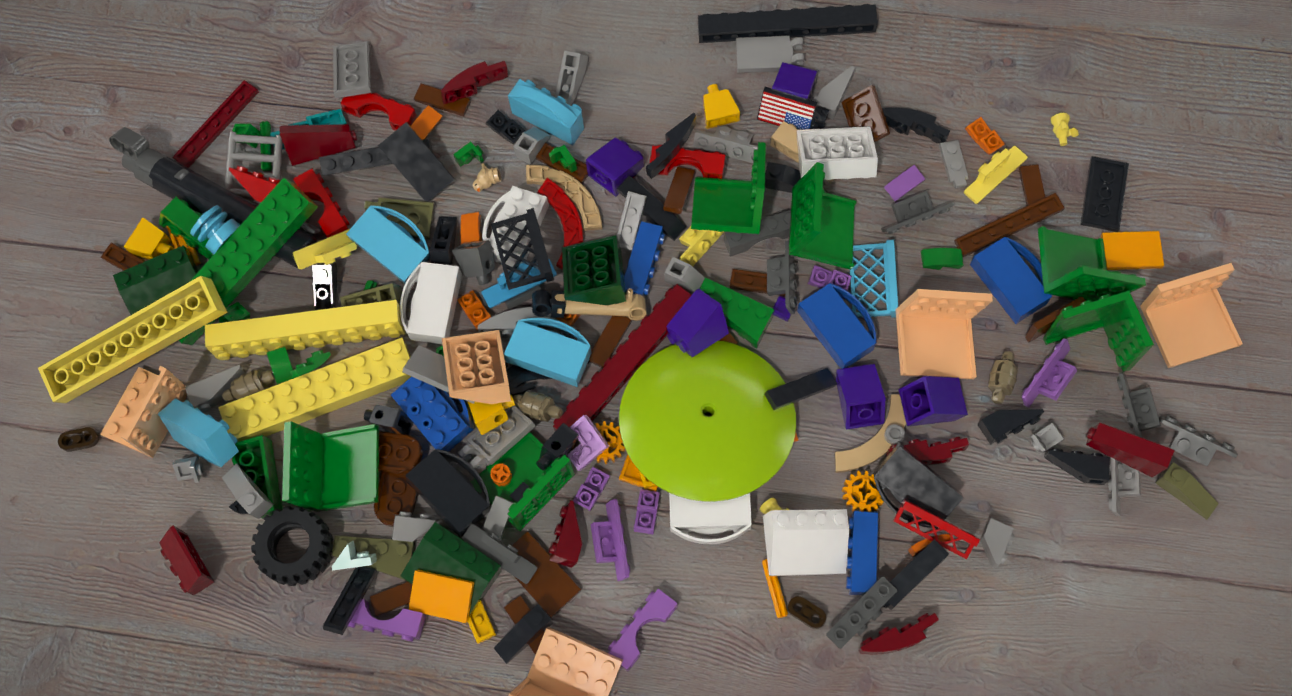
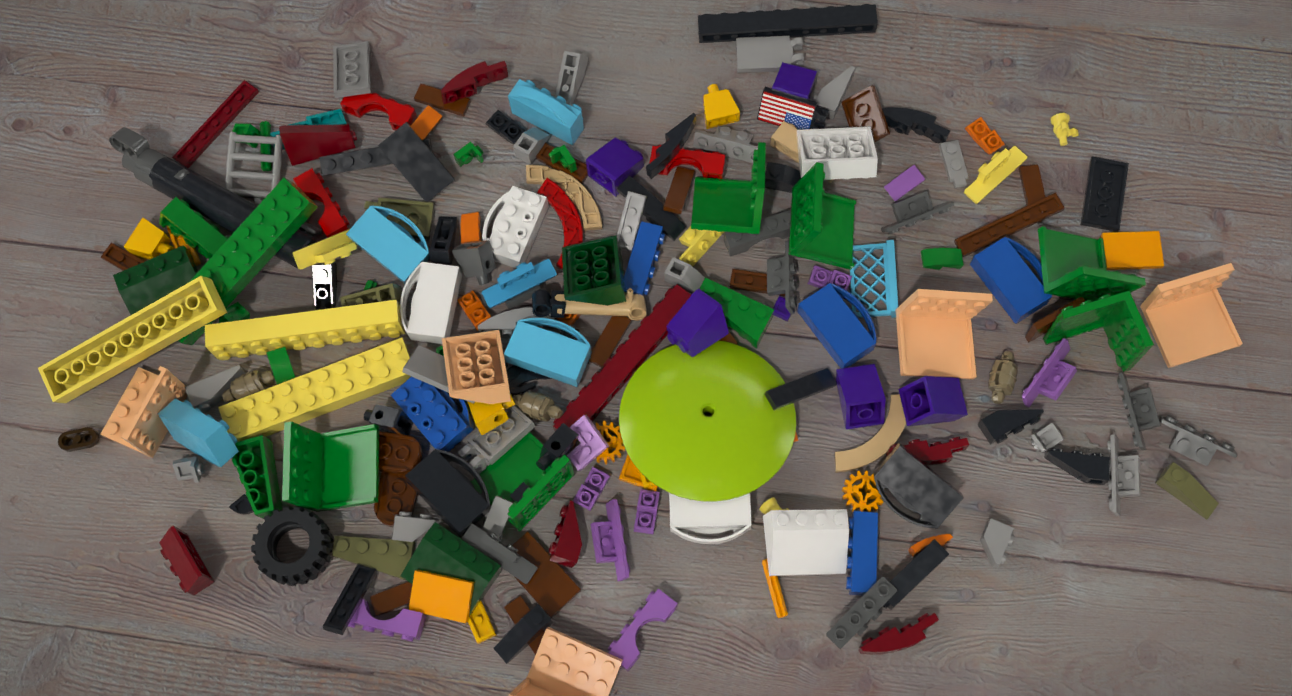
(212, 226): medium azure wheel -> none
(247, 492): light grey slope -> none
(254, 182): red slope -> none
(312, 363): green slope -> none
(348, 558): light aqua slope -> none
(486, 178): tan animal -> none
(498, 472): orange wheel -> none
(538, 249): black fence -> none
(808, 610): dark brown plate -> none
(894, 434): light grey tile -> none
(939, 522): red fence -> none
(1129, 449): dark red slope -> none

